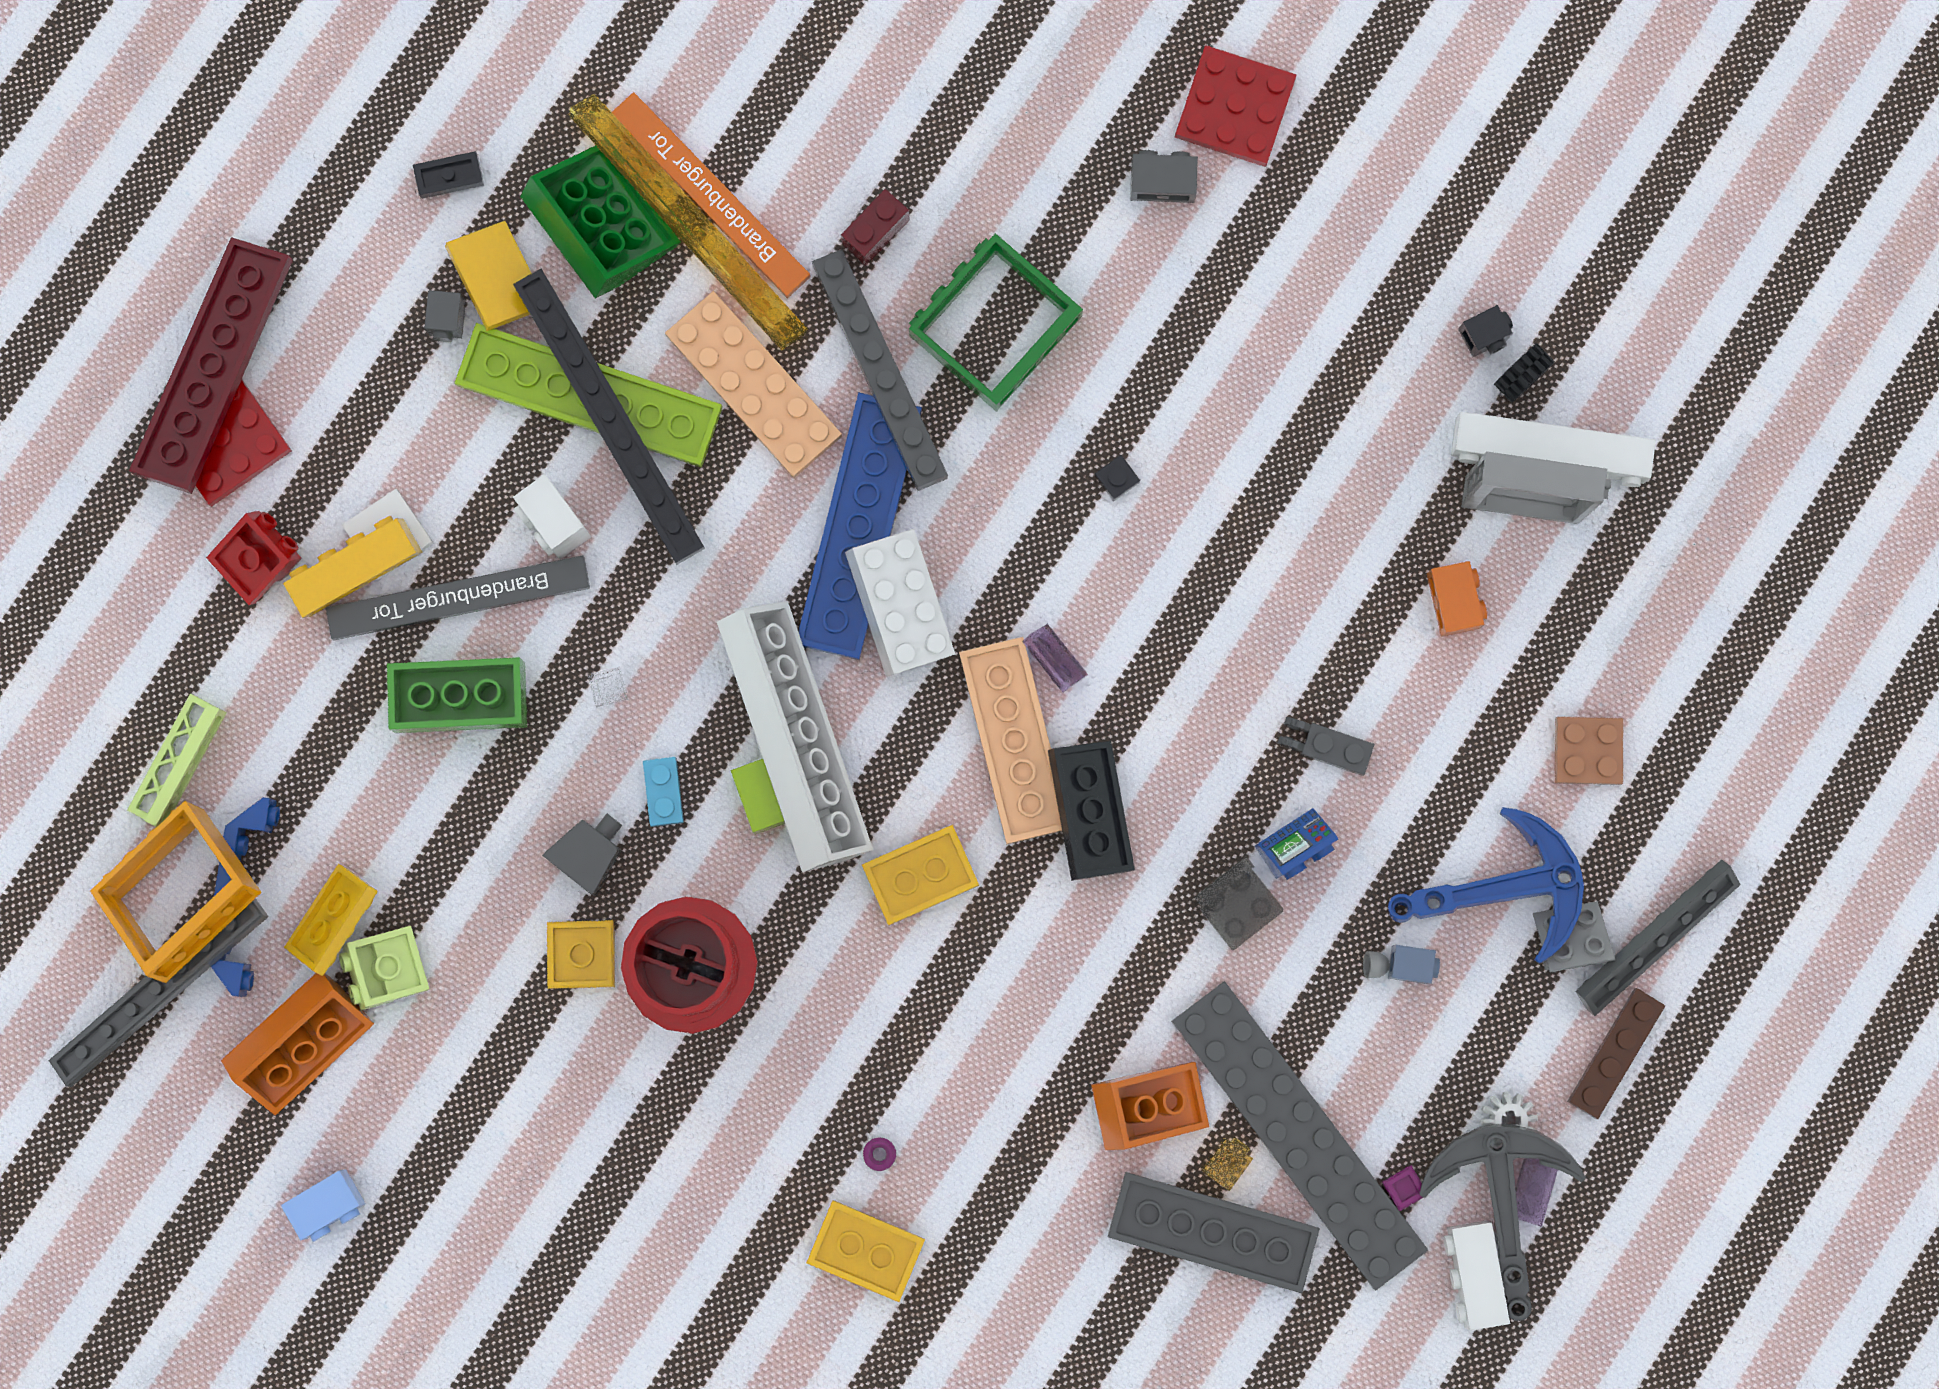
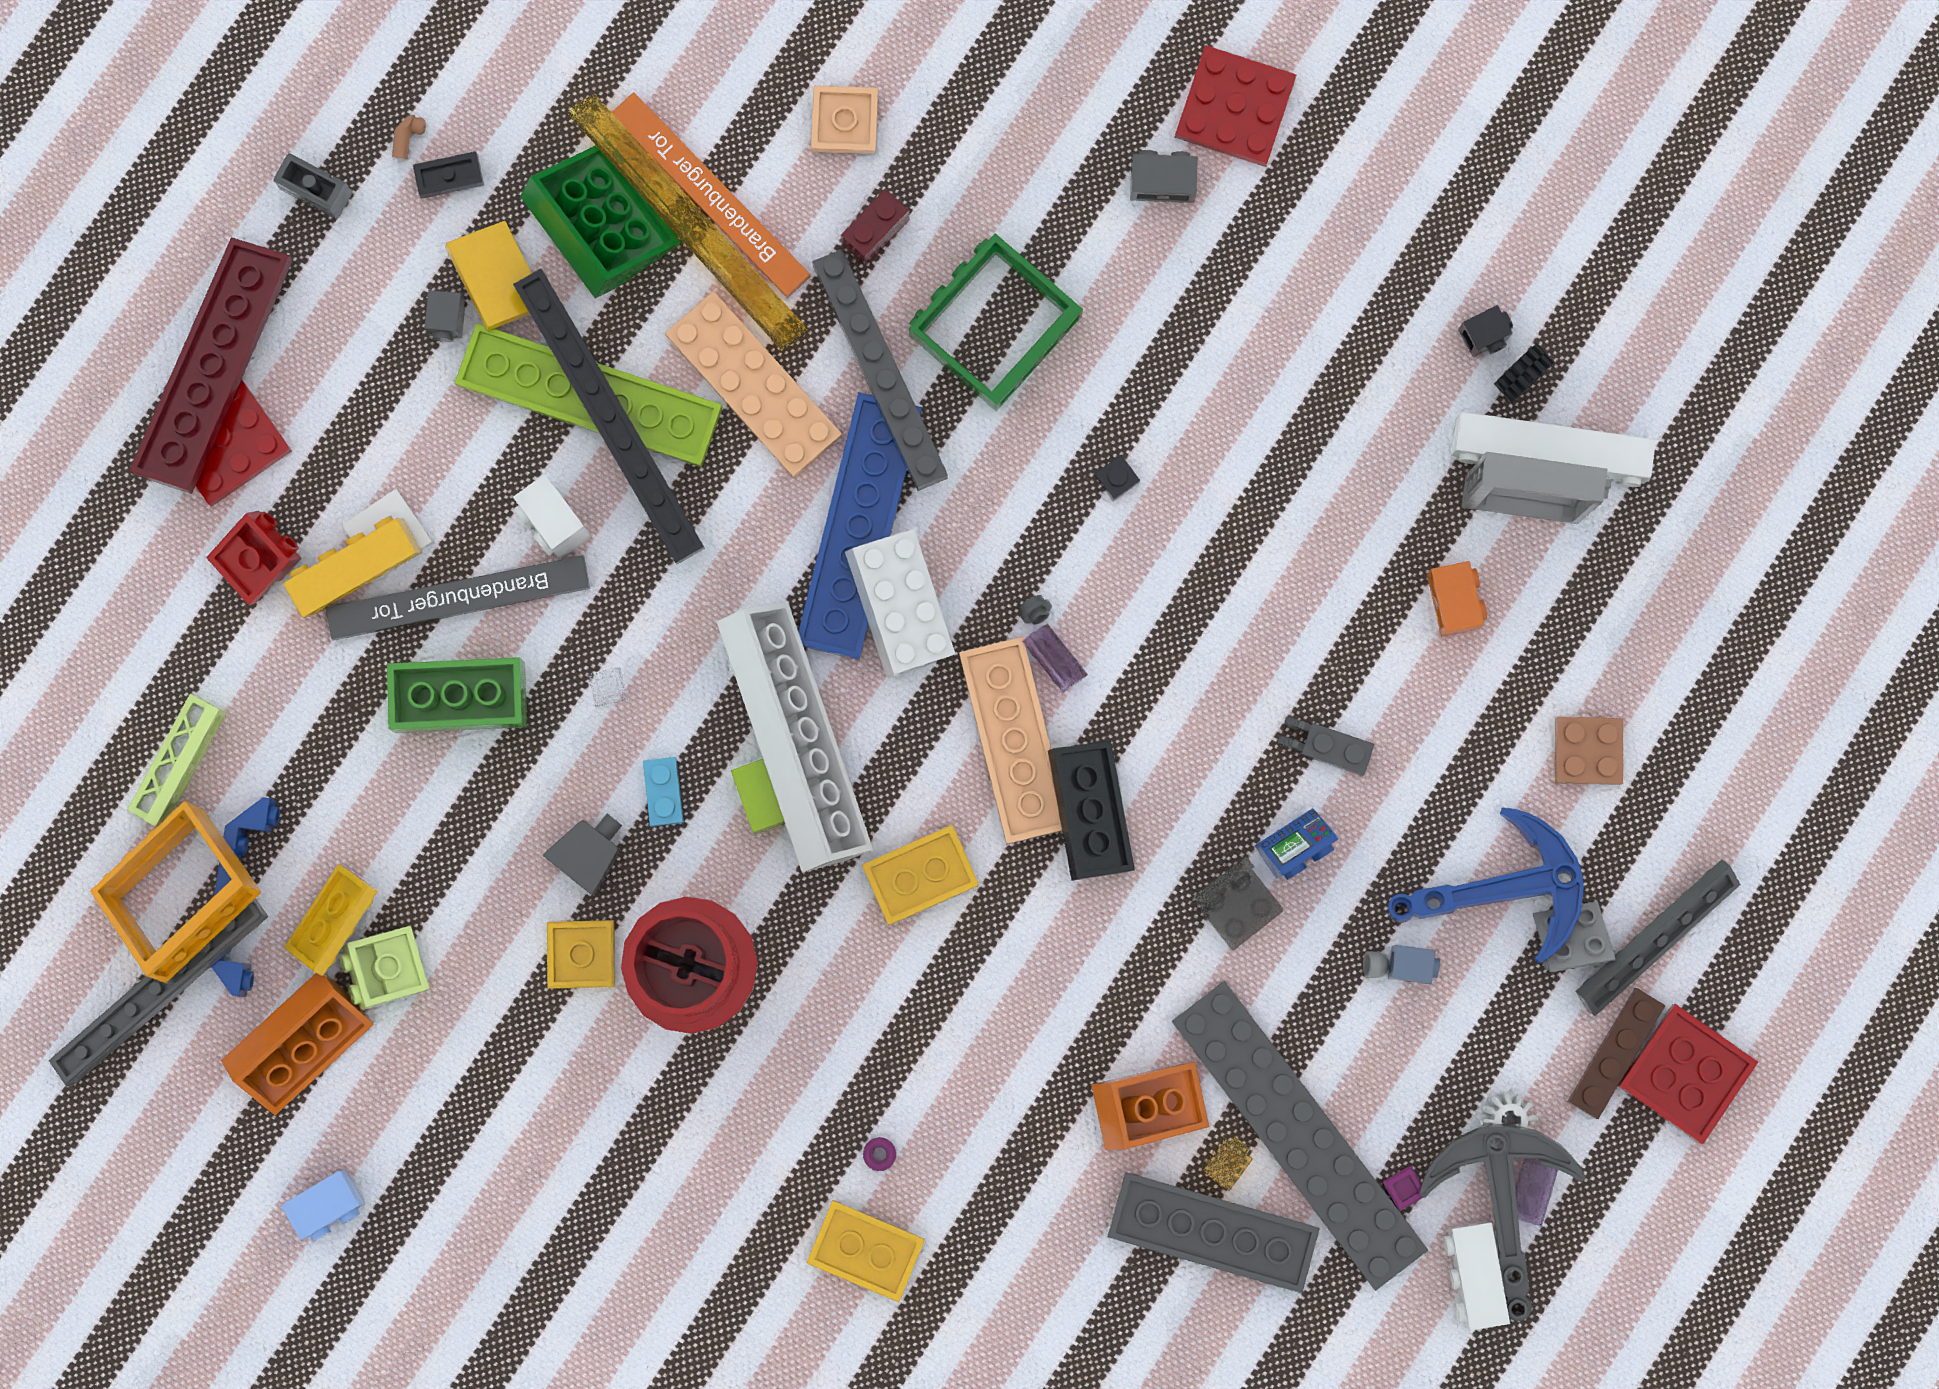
(312, 186): none -> dark grey brick
(403, 133): none -> nougat arm
(844, 119): none -> light nougat plate
(1035, 610): none -> dark grey plate
(1687, 1074): none -> red plate

